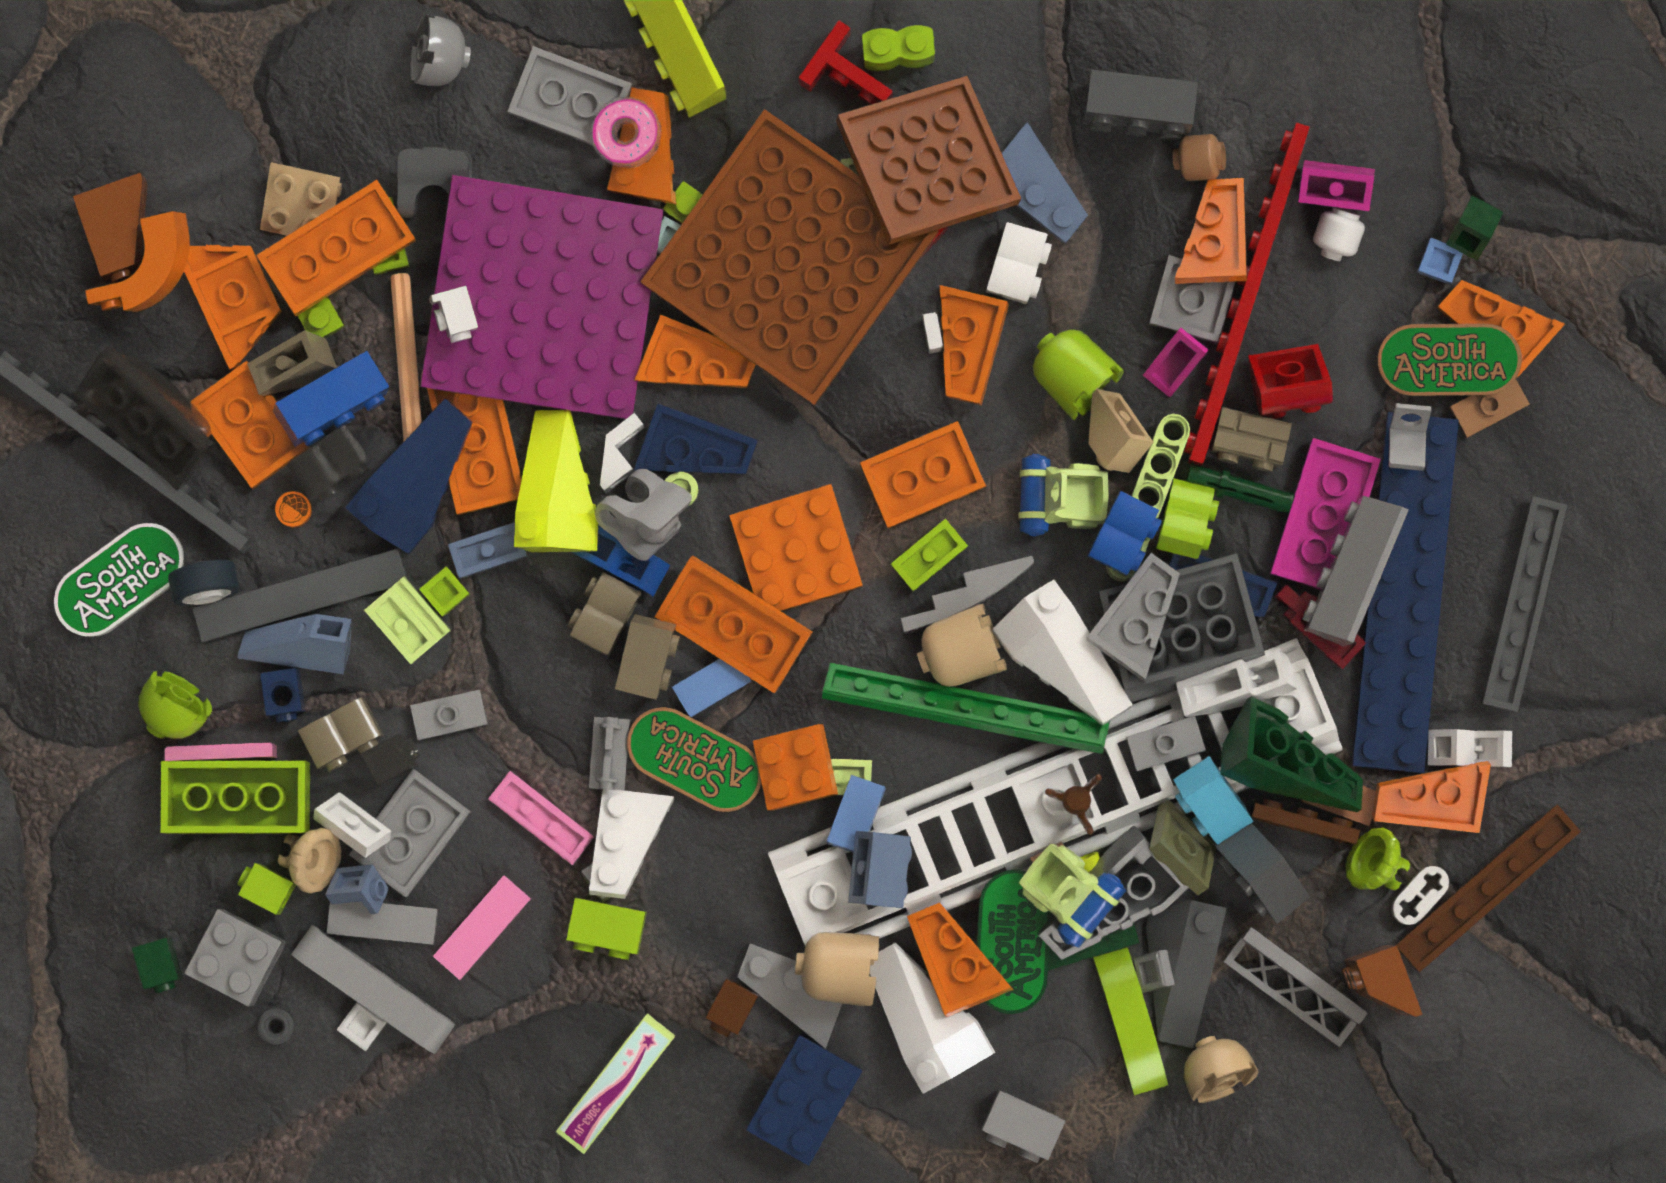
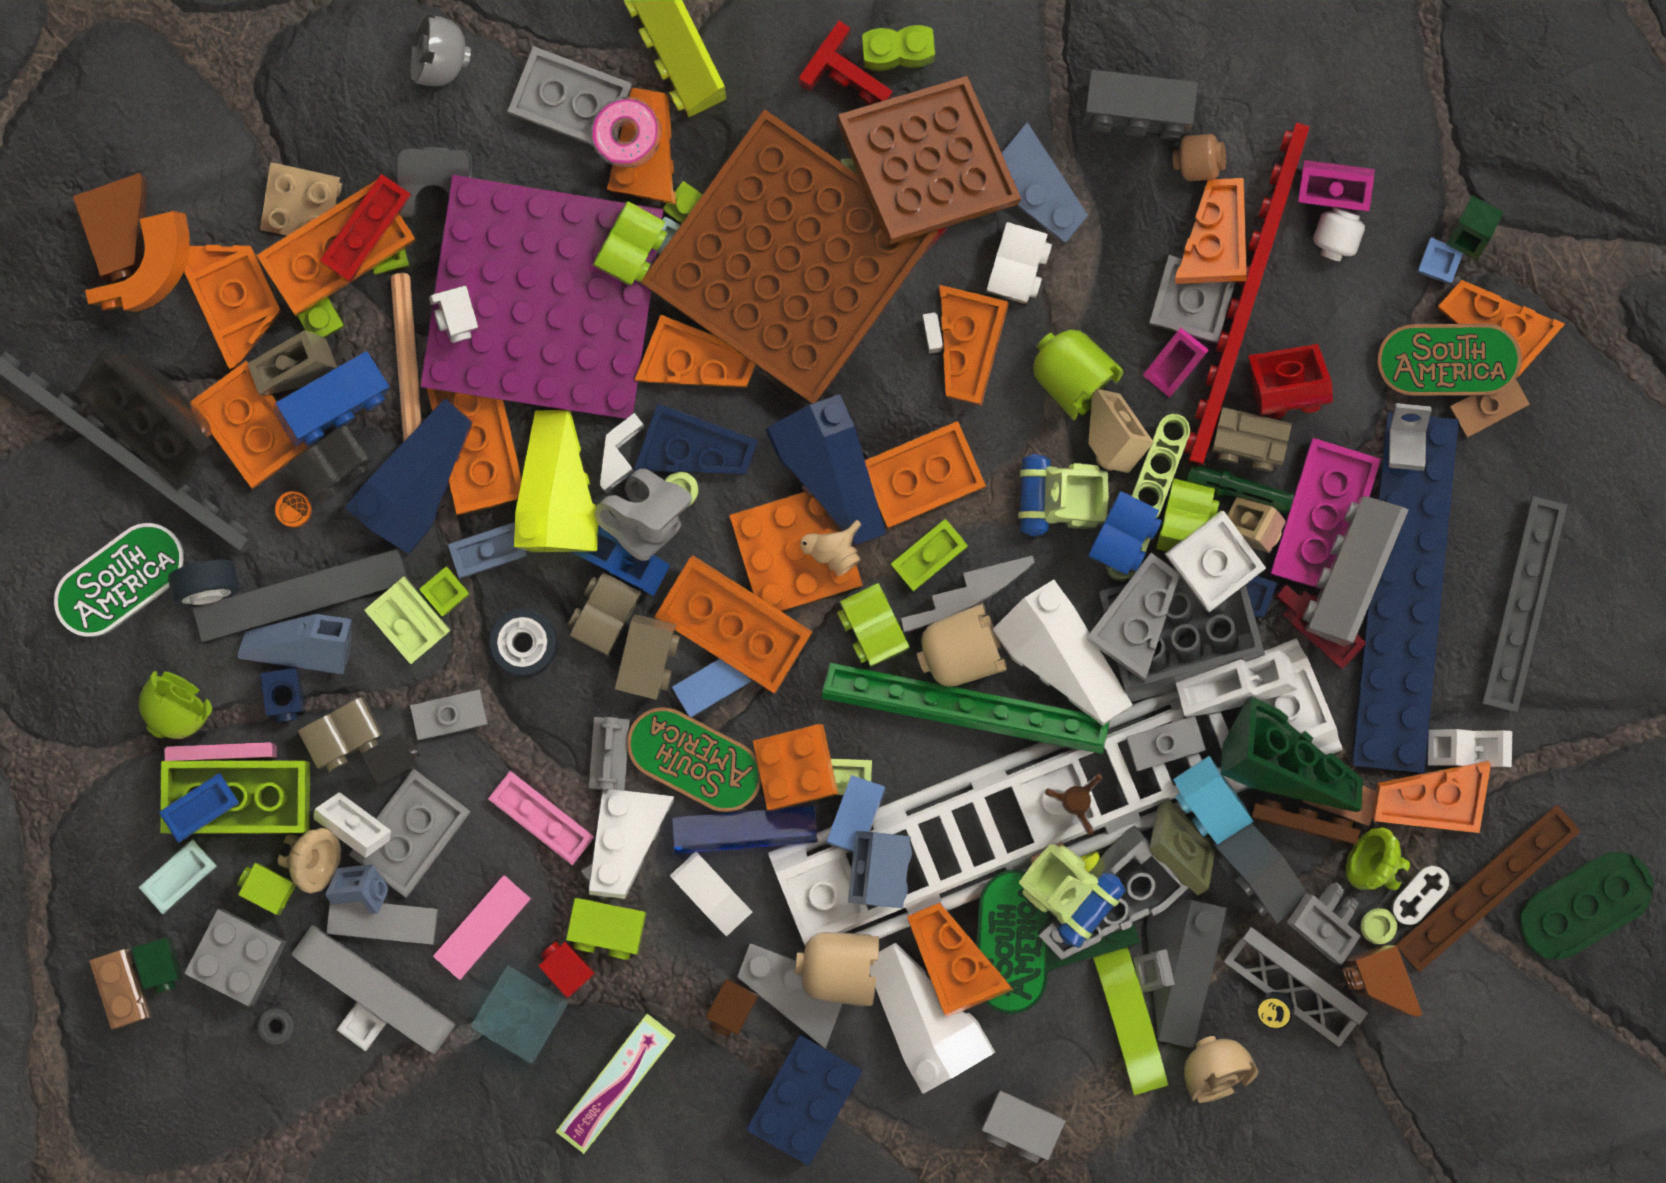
(120, 989): none -> medium nougat brick
(178, 876): none -> light aqua tile
(199, 807): none -> blue tile
(365, 228): none -> red plate
(508, 628): none -> wheel
(520, 1014): none -> clear light blue plate
(565, 968): none -> red brick
(629, 244): none -> lime brick
(711, 893): none -> white slope
(744, 830): none -> clear blue tile
(828, 459): none -> dark blue wedge
(832, 549): none -> tan animal
(873, 626): none -> lime brick
(1215, 561): none -> white tile
(1257, 523): none -> tan slope
(1275, 1010): none -> tile
(1327, 929): none -> light grey hinge
(1378, 926): none -> yellowish green tile
(1586, 905): none -> dark green tile

